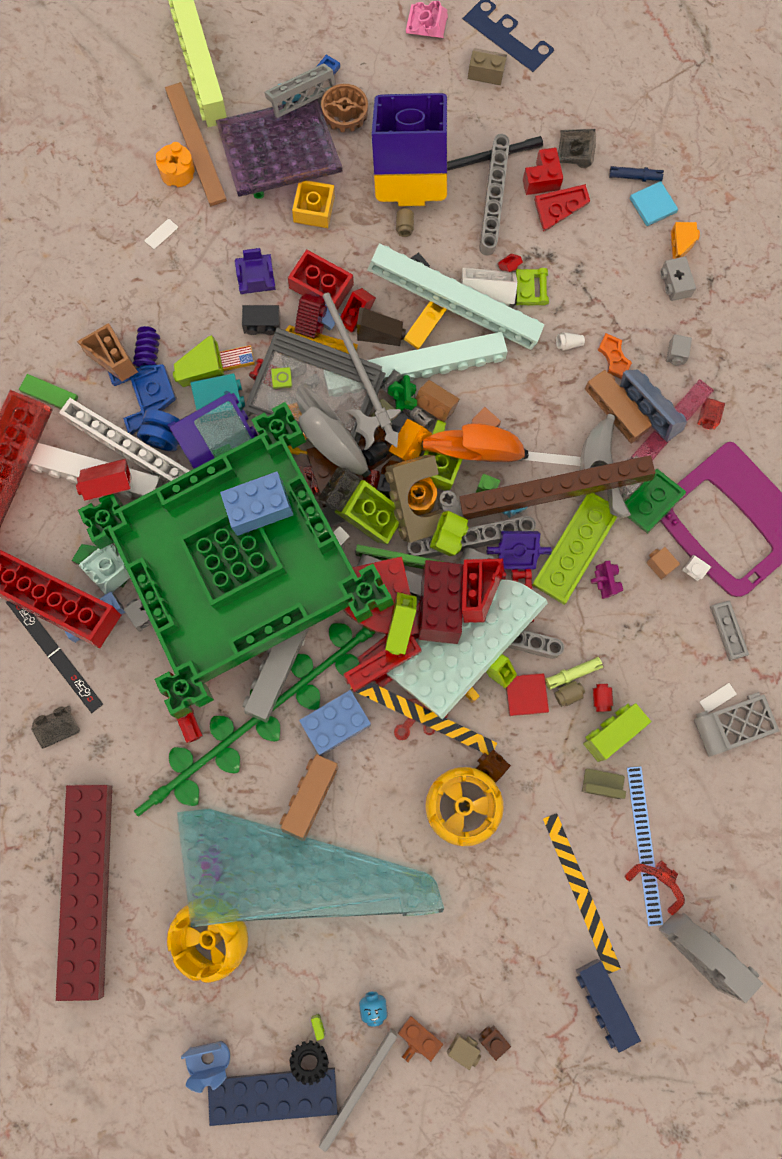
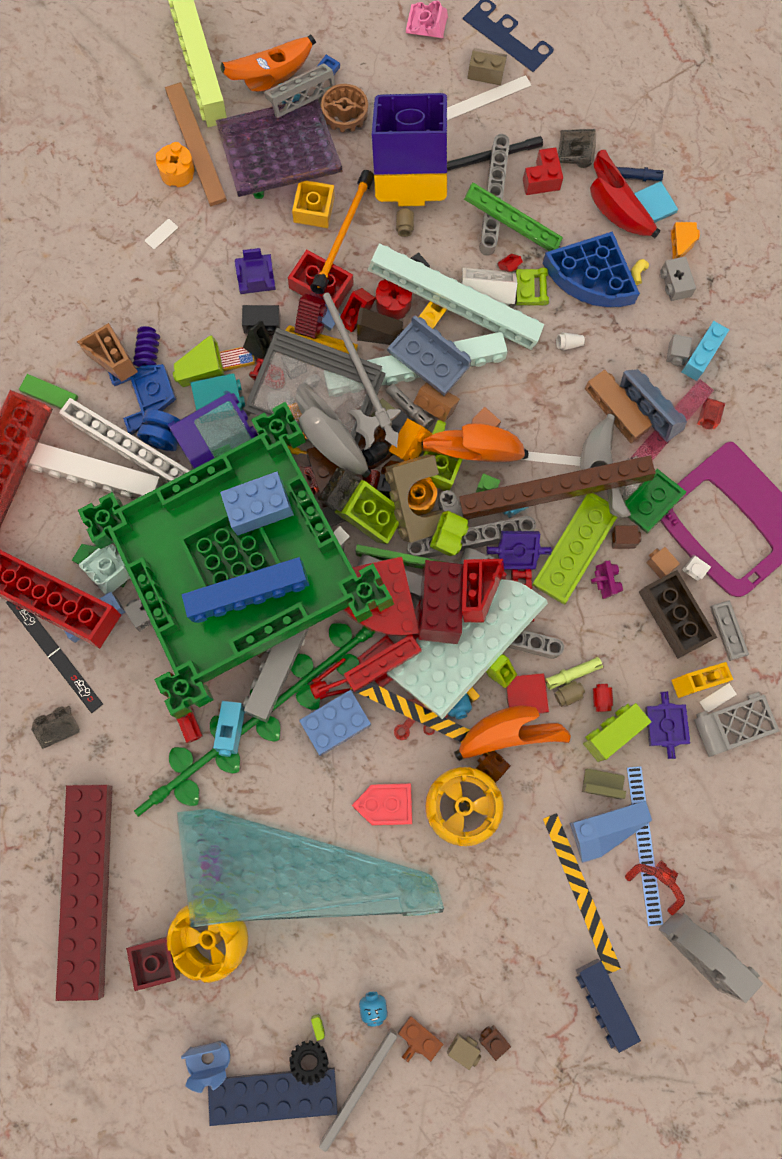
(104, 479): red brick -> none
(151, 964): none -> dark red brick
(229, 728): none -> medium azure brick
(245, 590): none -> blue brick
(257, 340): none -> pearl dark grey slope
(269, 67): none -> orange piece
(281, 378): lime tile -> none
(309, 798): medium nougat brick -> none
(320, 281): none -> light orange hose
(321, 689): none -> red plant
(386, 804): none -> coral tile
(392, 300): none -> red brick
(394, 376): dark grey pin -> none
(401, 623): lime slope -> none
(403, 393): green hips -> none
(430, 355): none -> sand blue bracket
(462, 708): none -> dark azure head
(487, 97): none -> white sticker
(505, 730): none -> orange piece
(512, 217): none -> bright green tile
(560, 204): red wing -> none
(593, 272): none -> blue brick
(605, 831): none -> medium blue wedge
(611, 349): orange tile -> none
(617, 199): none -> red piece
(625, 536): none -> reddish brown brick
(641, 265): none -> light yellow arm
(668, 725): none -> dark purple plate
(677, 614): none -> dark brown brick
(702, 679): none -> yellow slope
(705, 350): none -> medium azure brick

